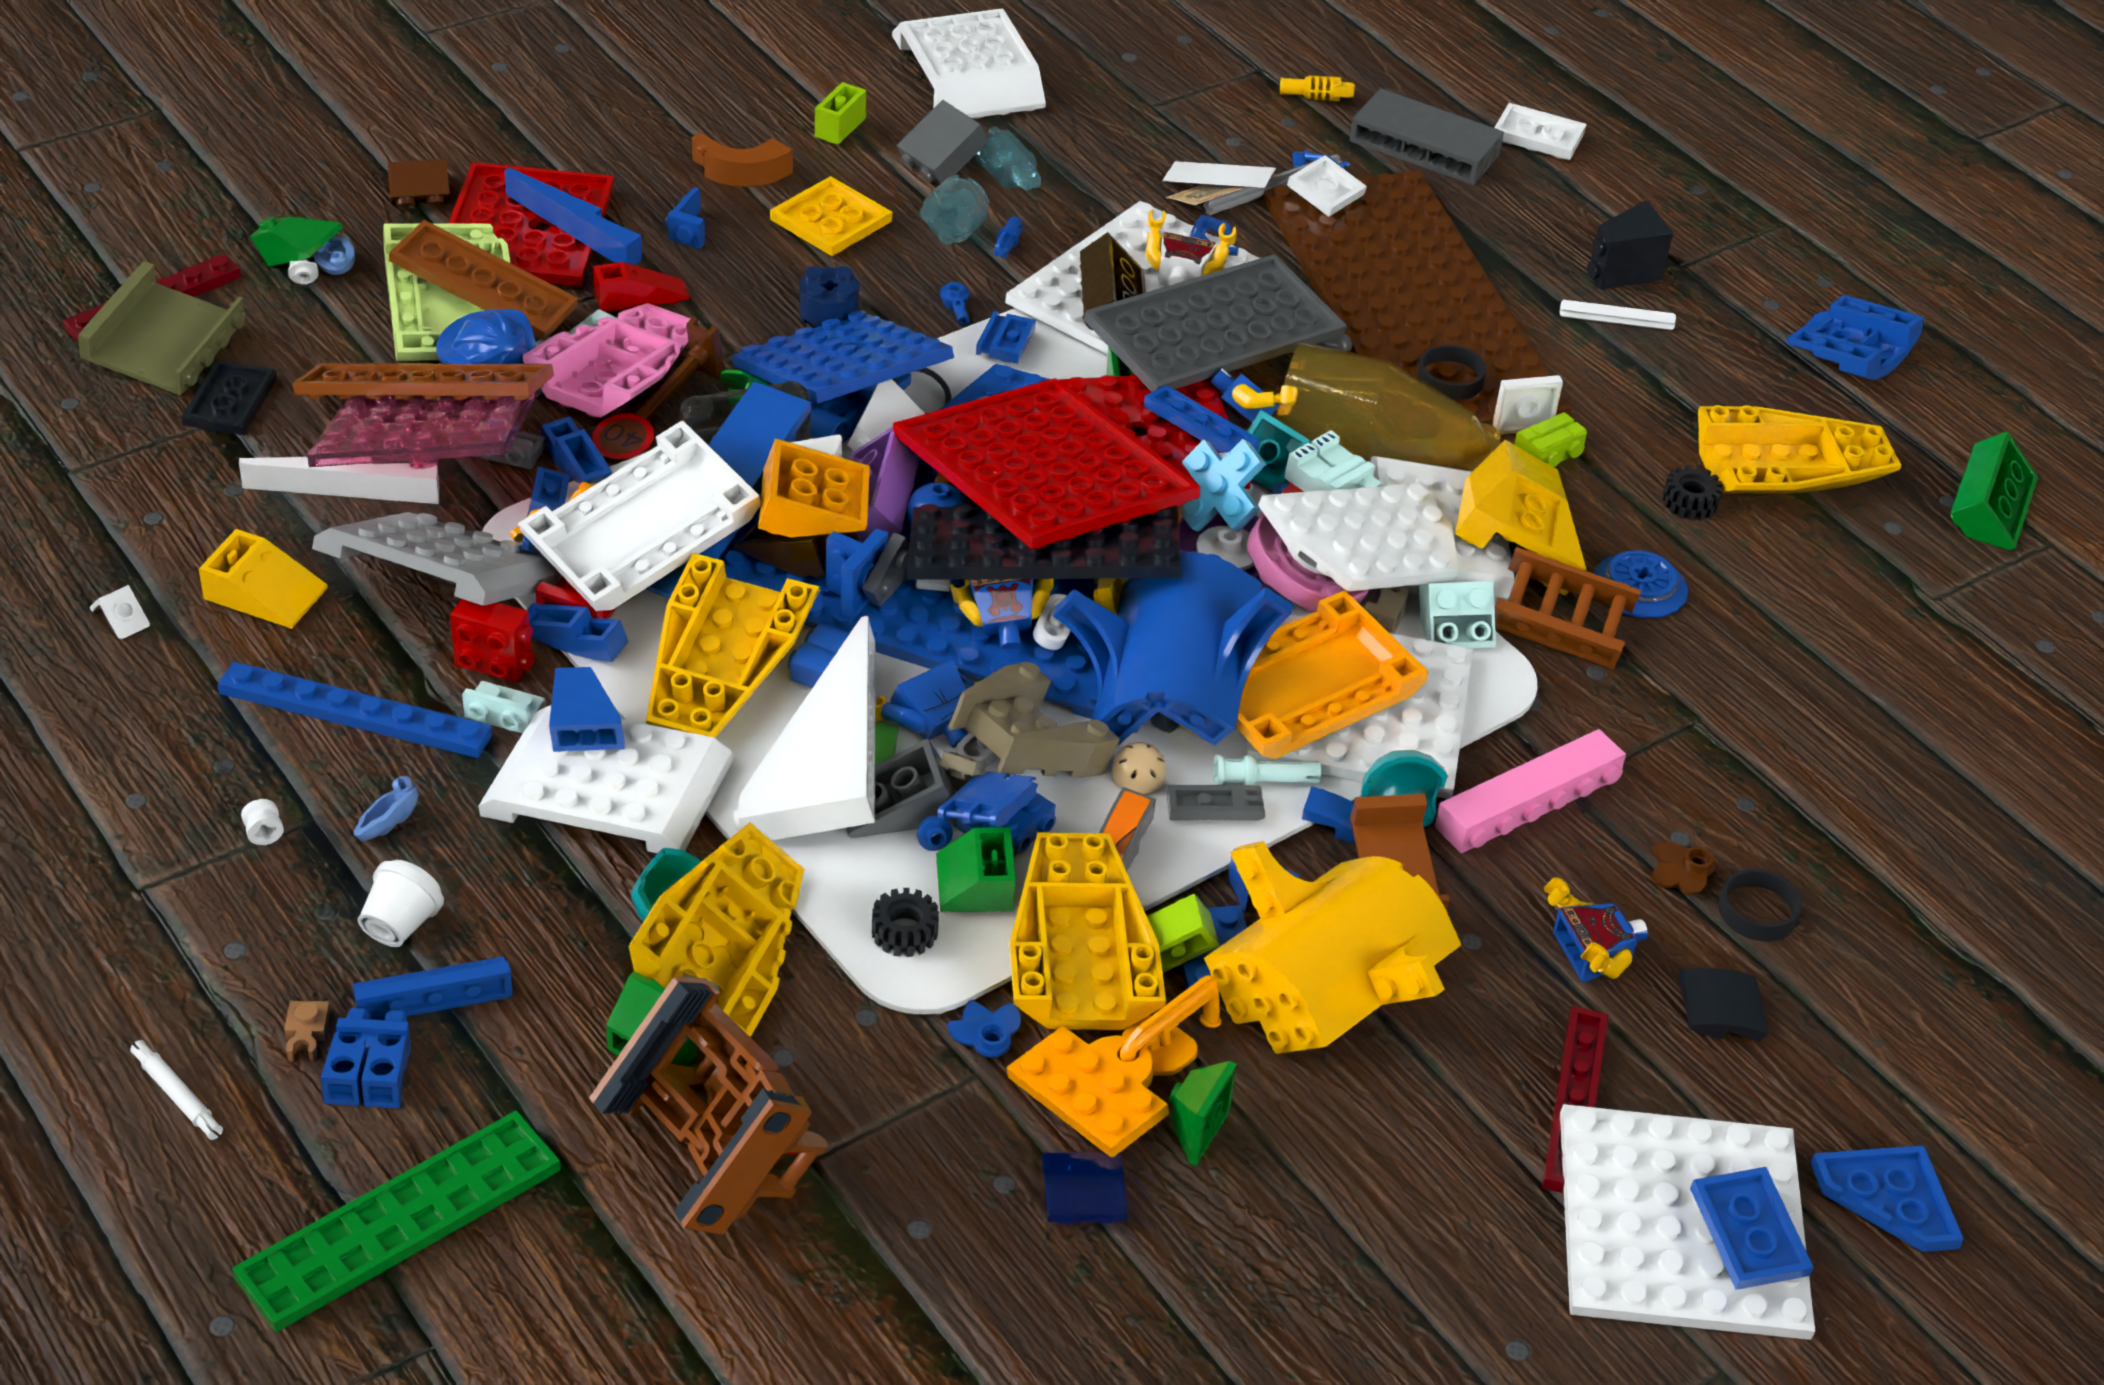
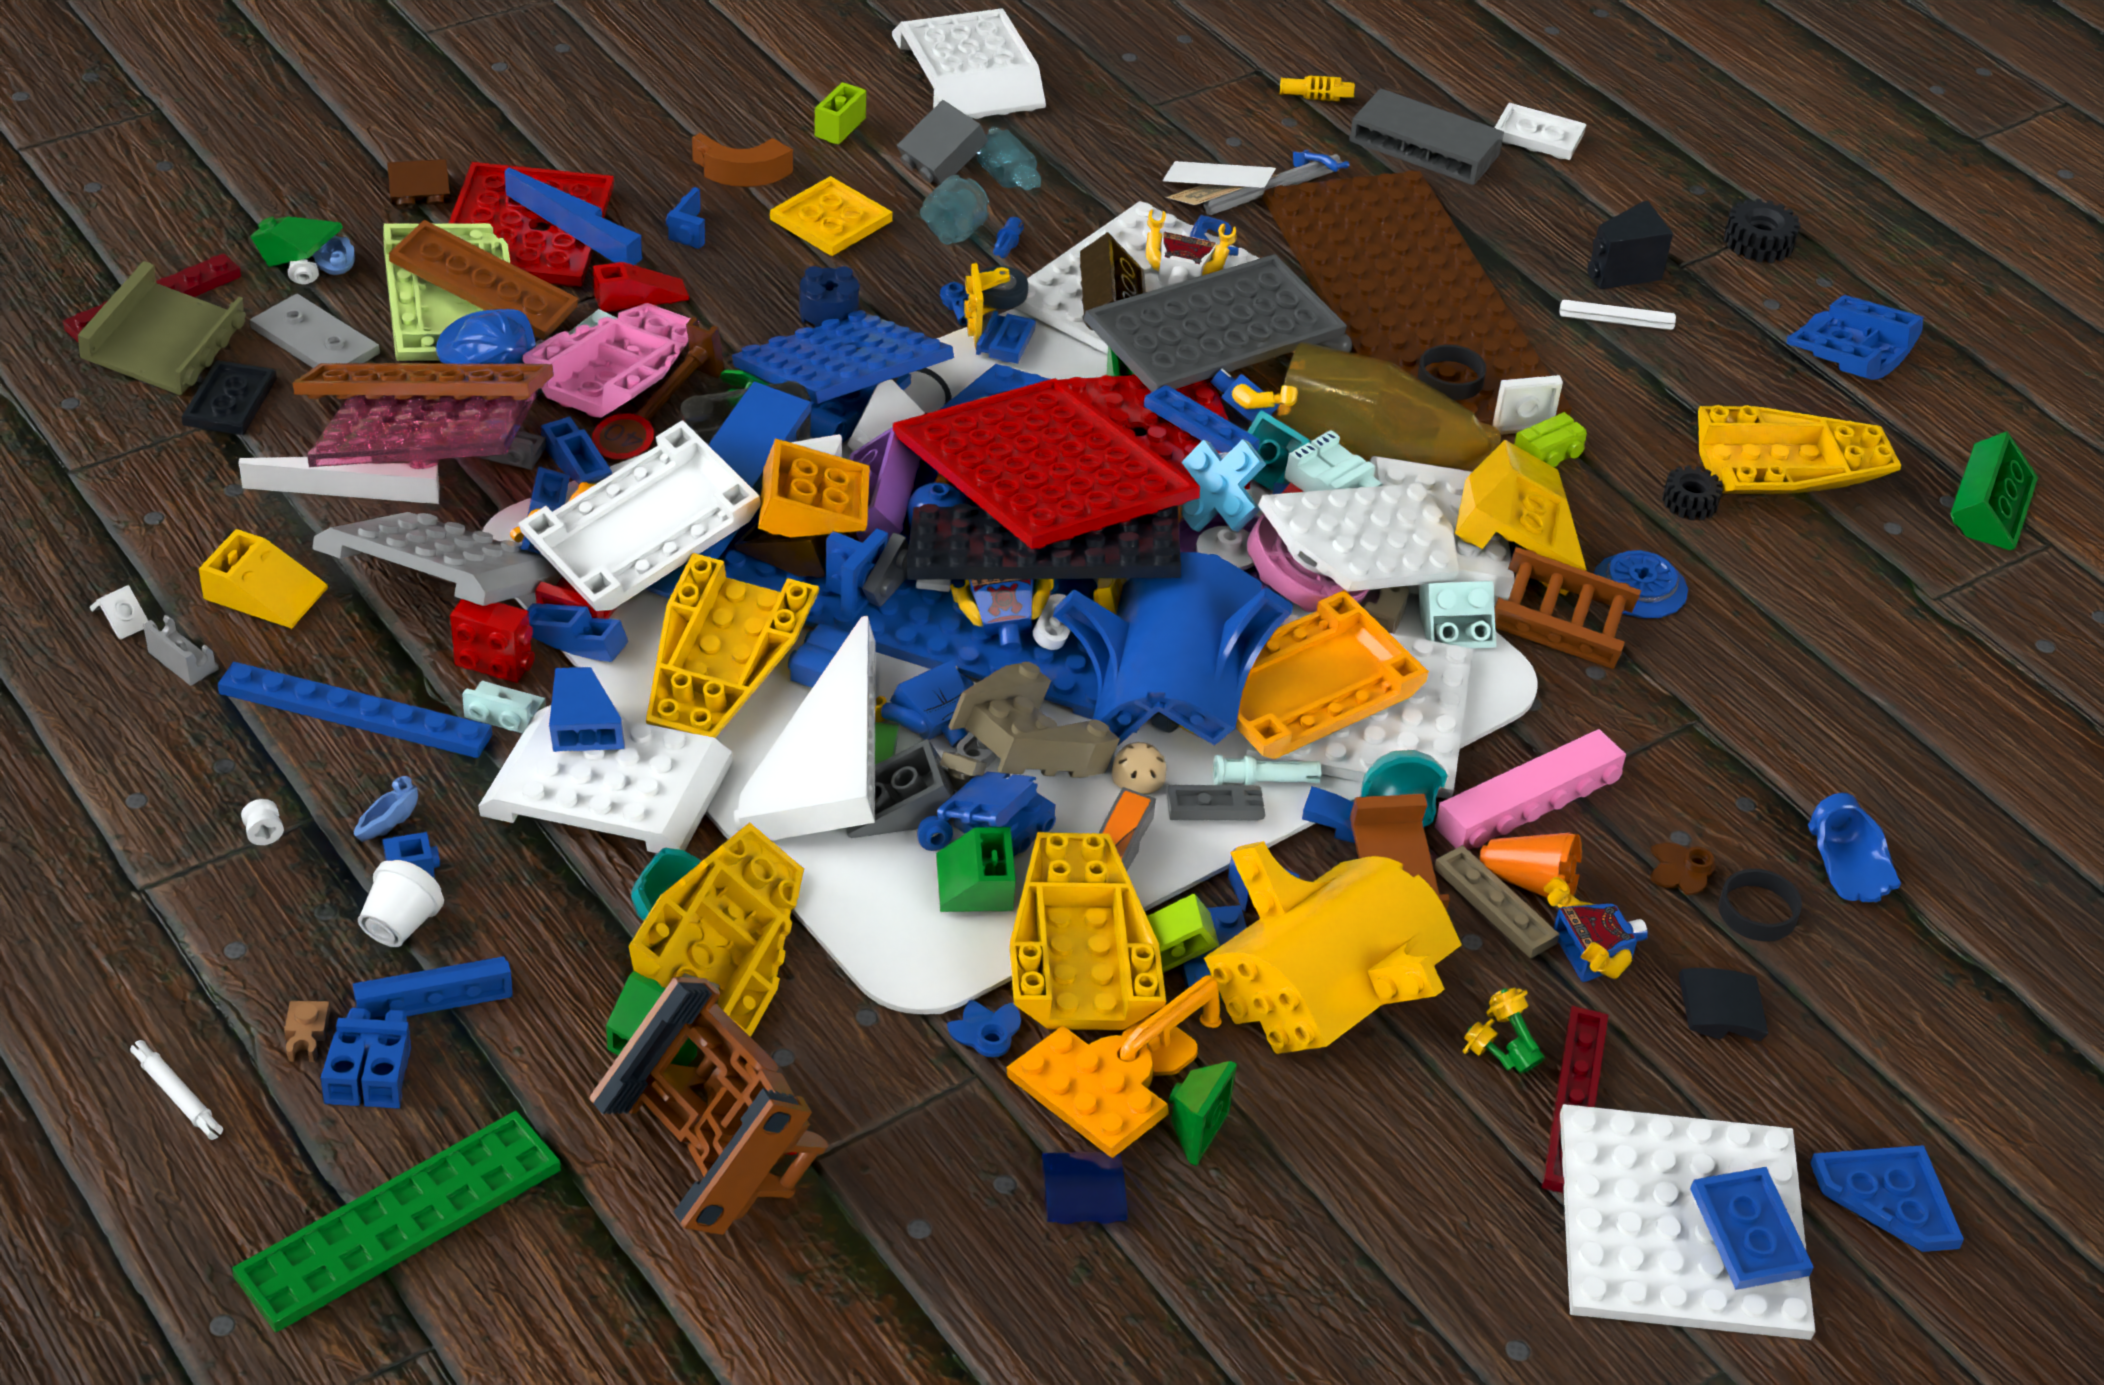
(178, 652): none -> light grey hinge
(313, 333): none -> light grey plate
(413, 849): none -> blue brick
(905, 937): black tyre -> none
(991, 290): none -> plate
(1326, 185): white plate -> none
(1496, 901): none -> dark tan plate
(1523, 1051): none -> plant
(1534, 860): none -> orange cone
(1762, 230): none -> black tyre
(1853, 849): none -> blue hair

